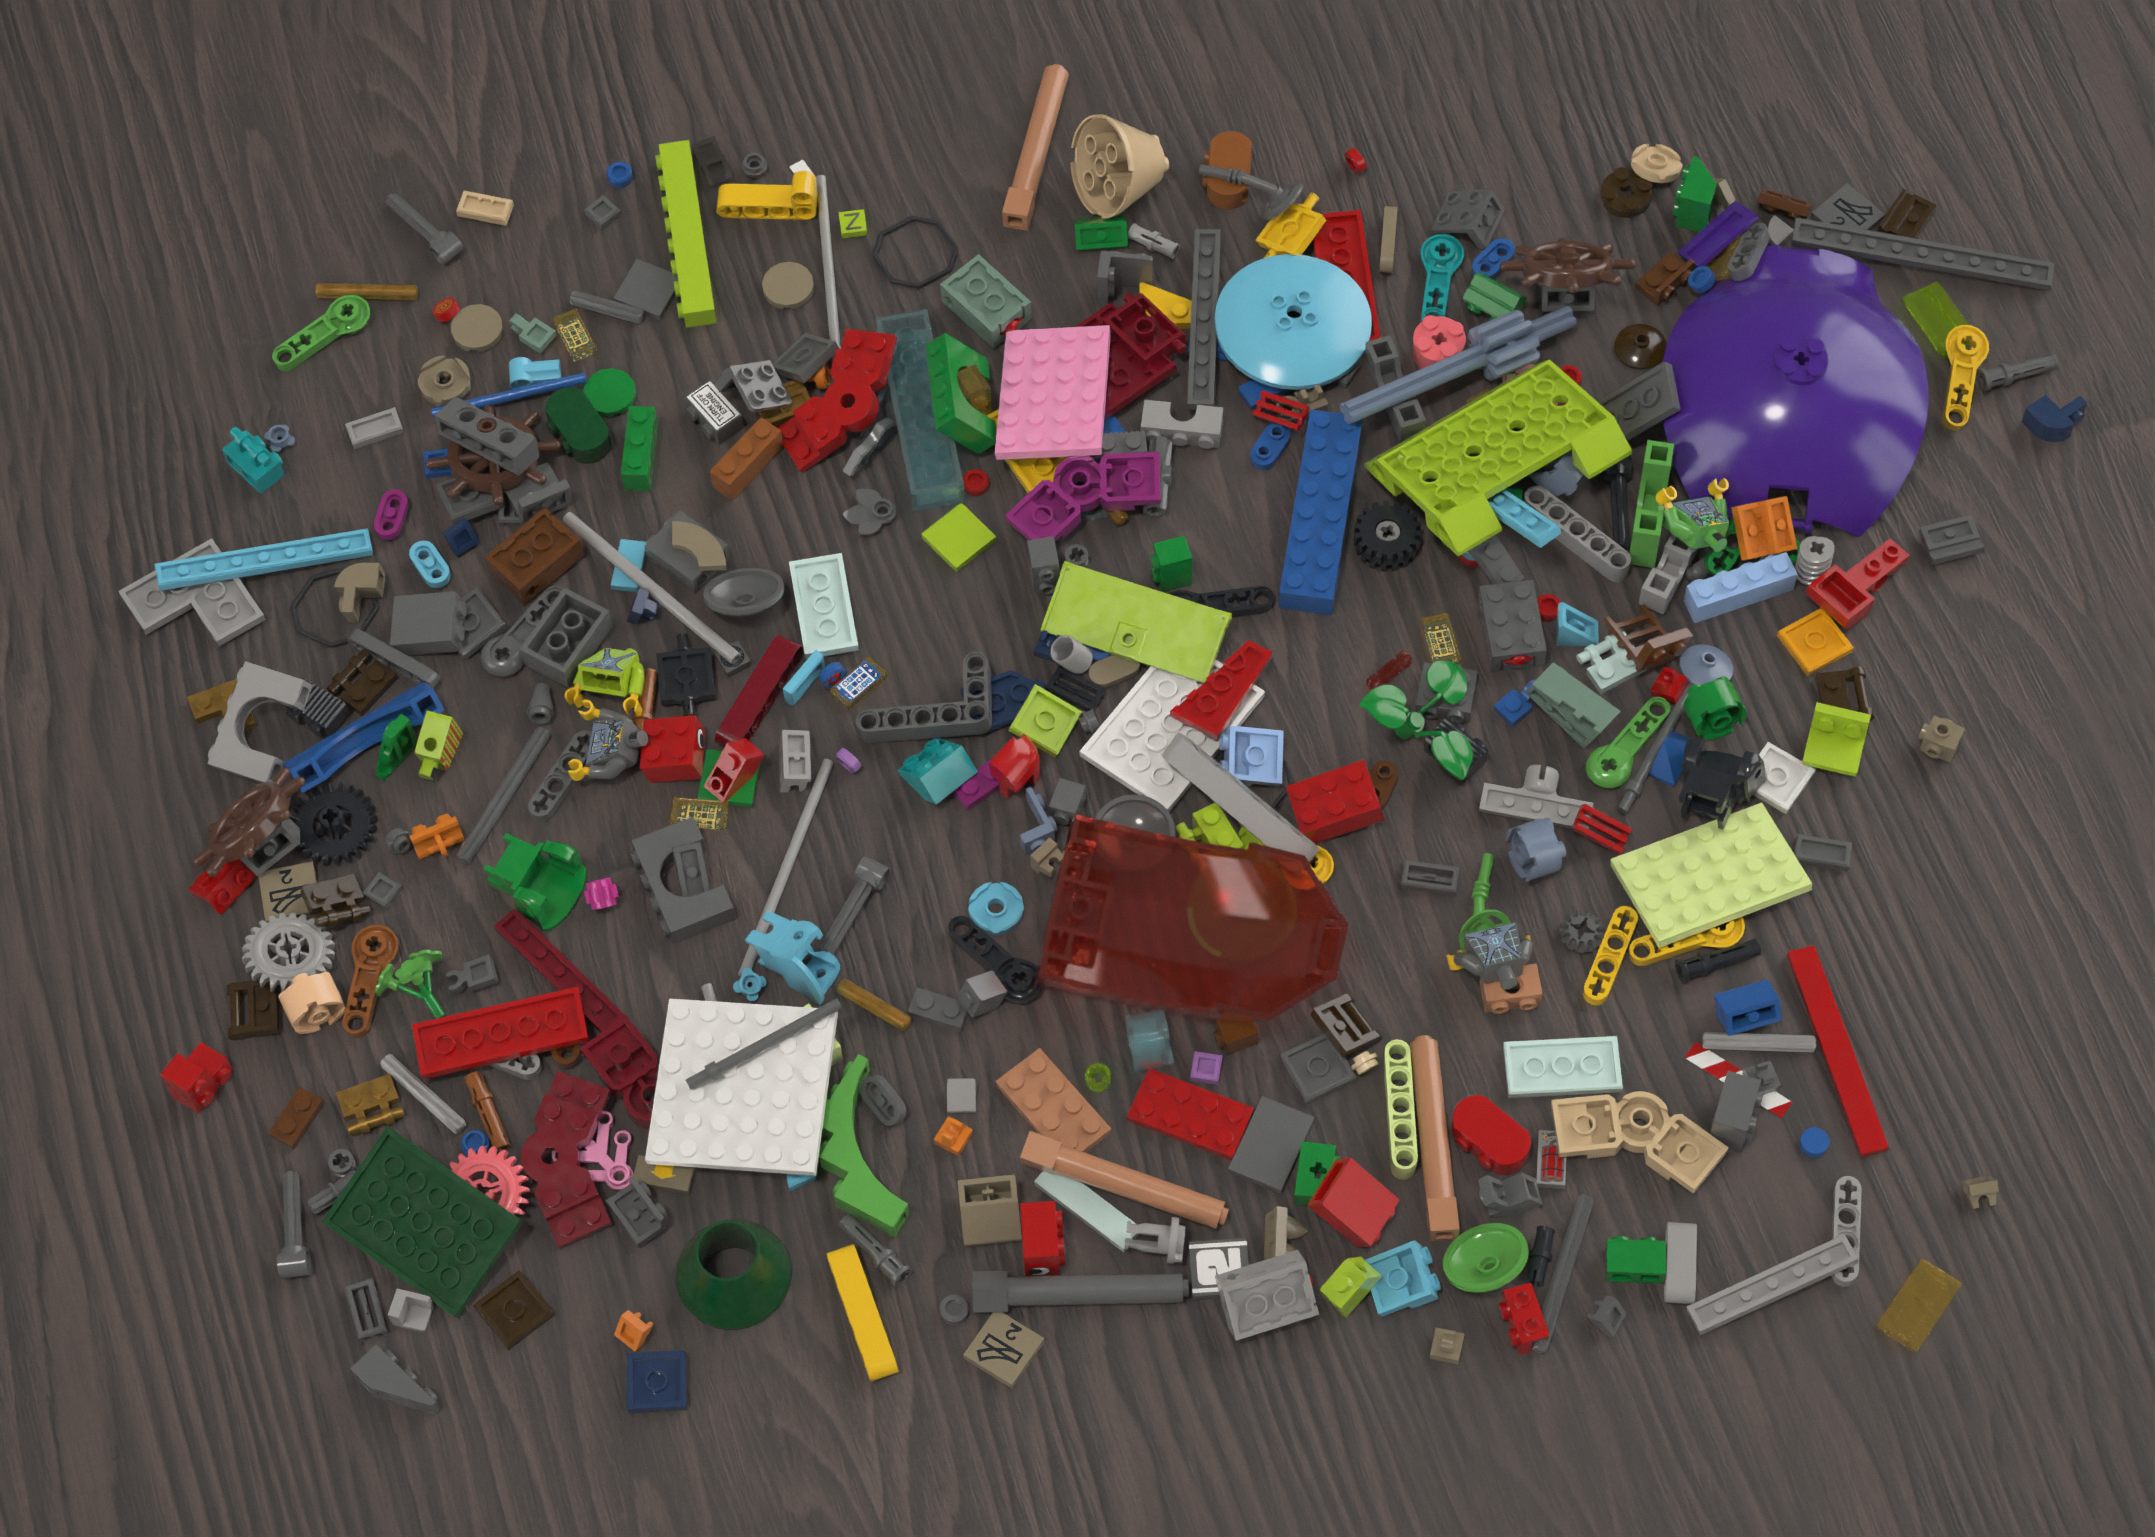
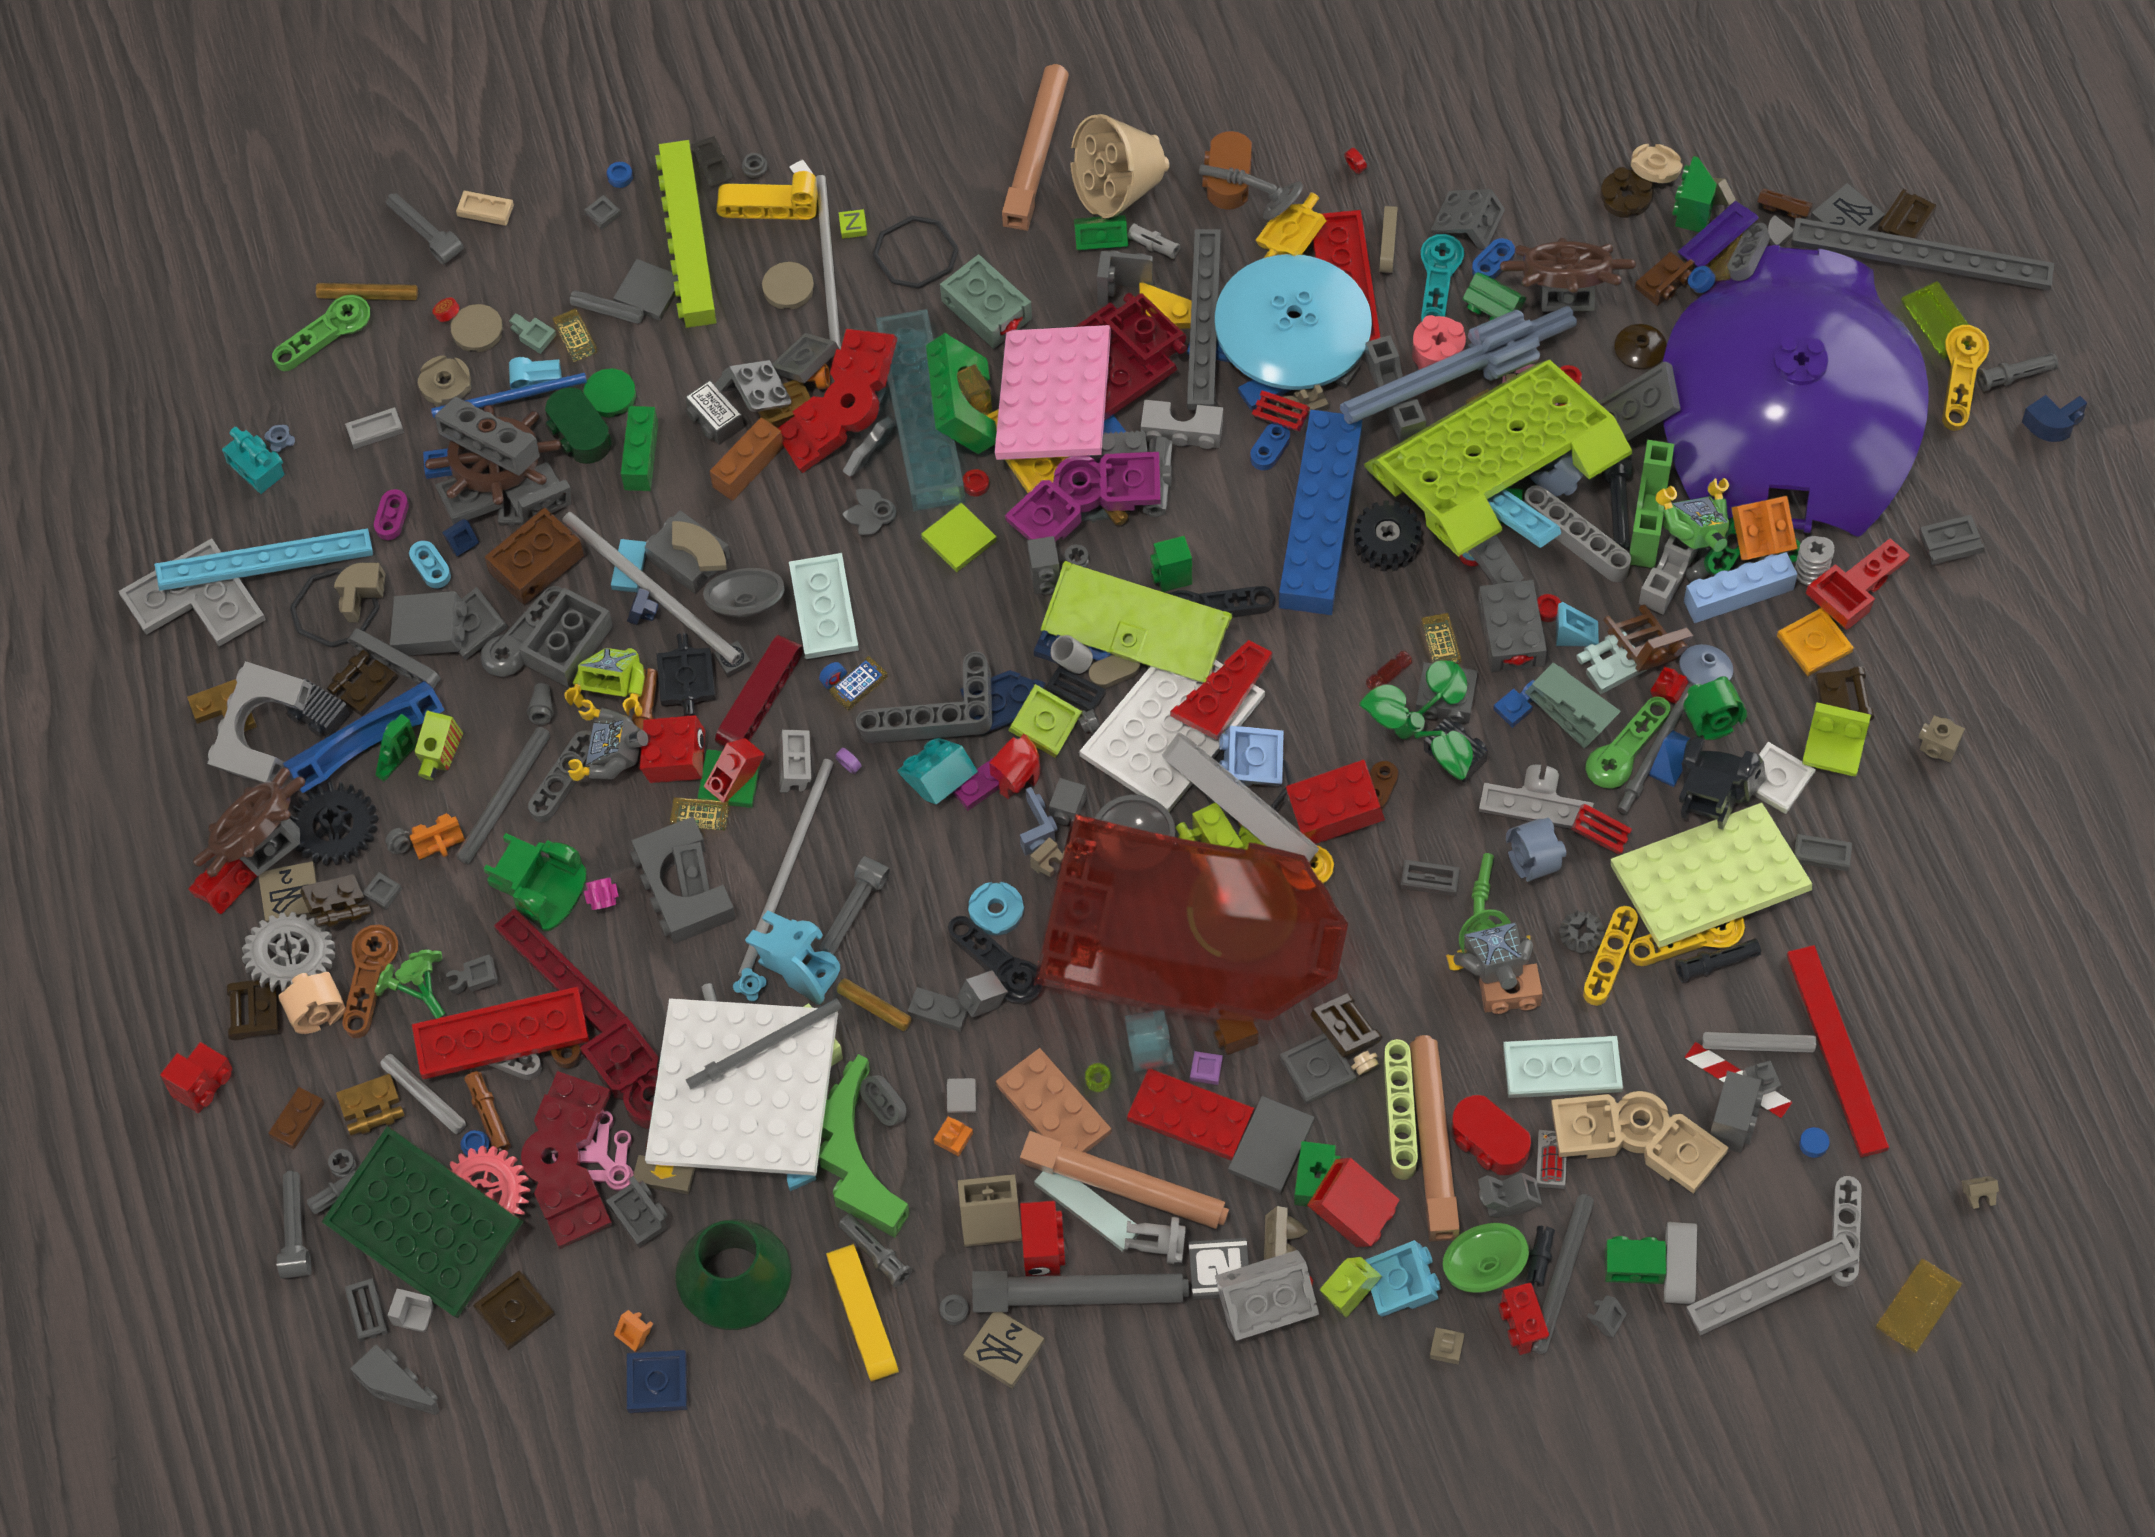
(804, 678): medium azure tile -> none
(1747, 1007): blue brick -> none

